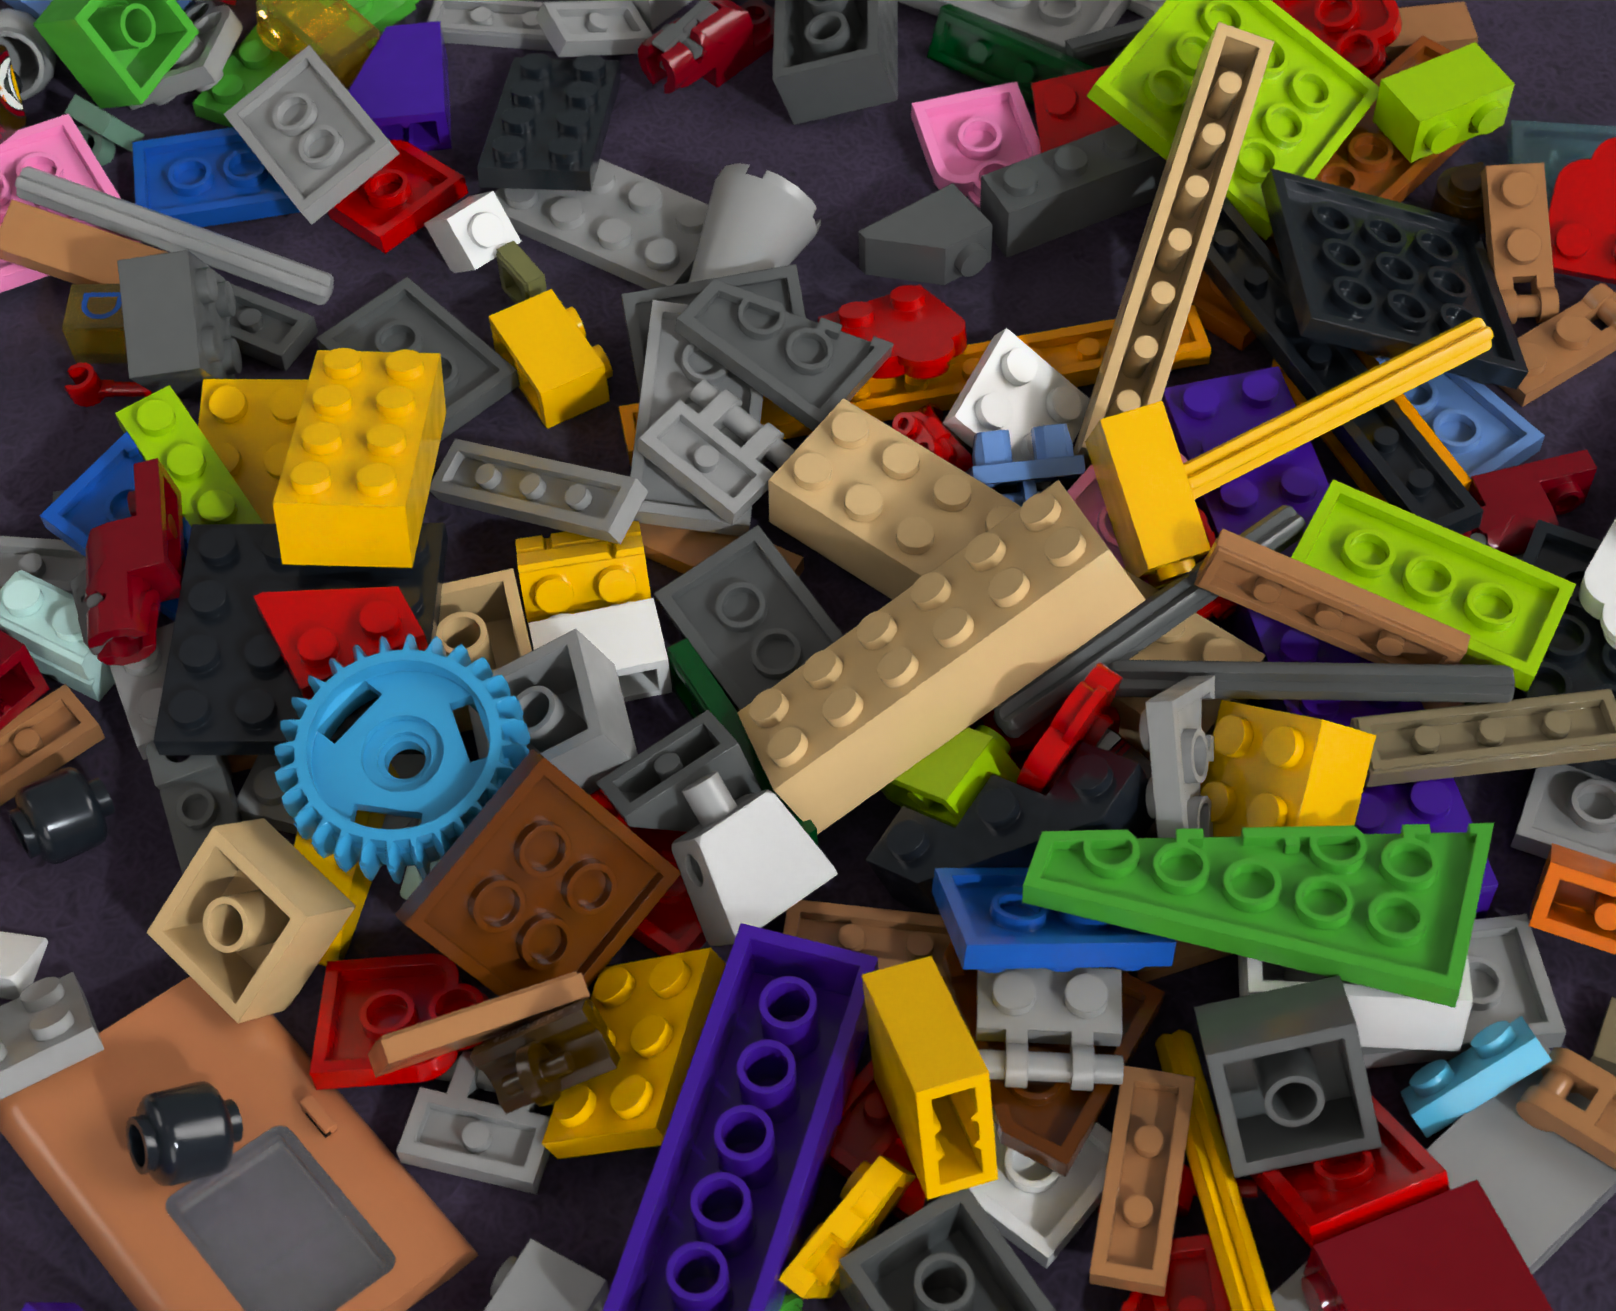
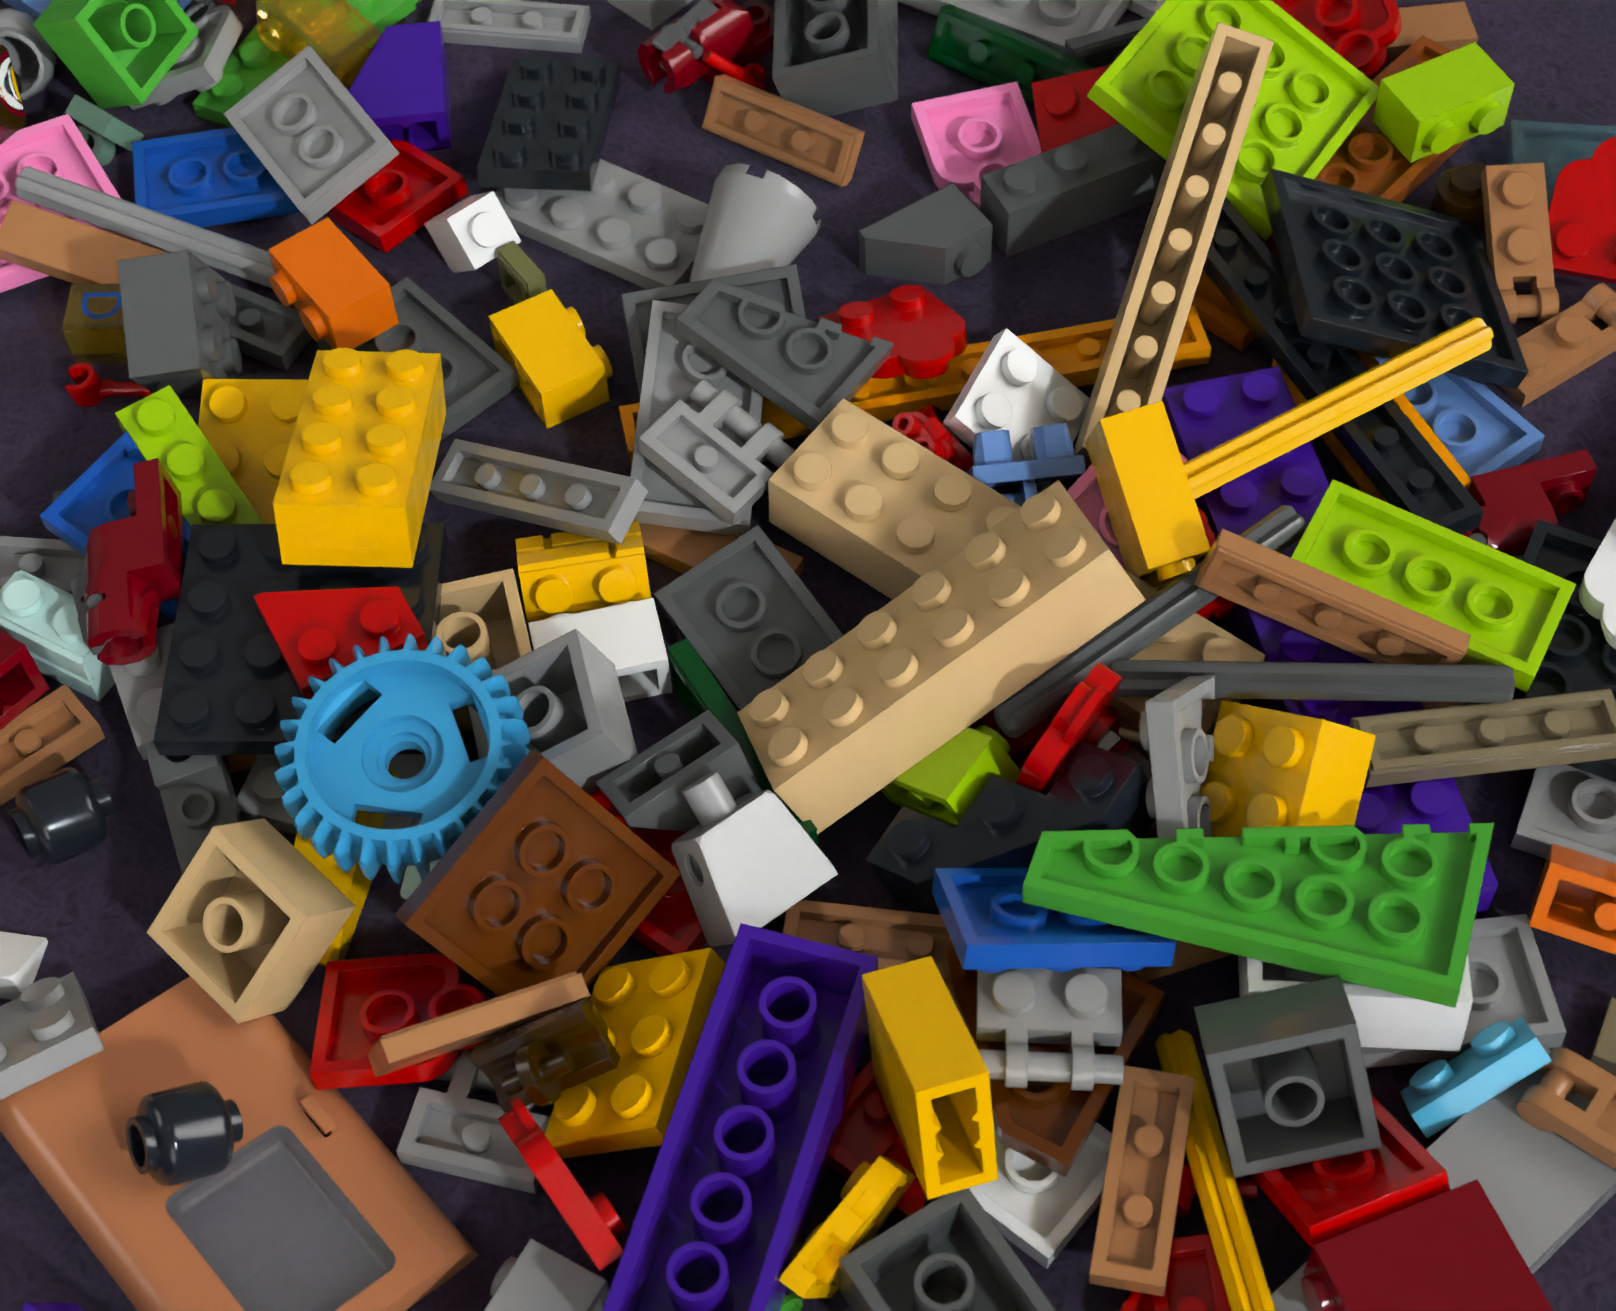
(332, 286): none -> orange brick
(590, 1219): none -> red plate
(593, 27): light grey plate -> none
(752, 73): none -> red hand
(783, 130): none -> medium nougat tile

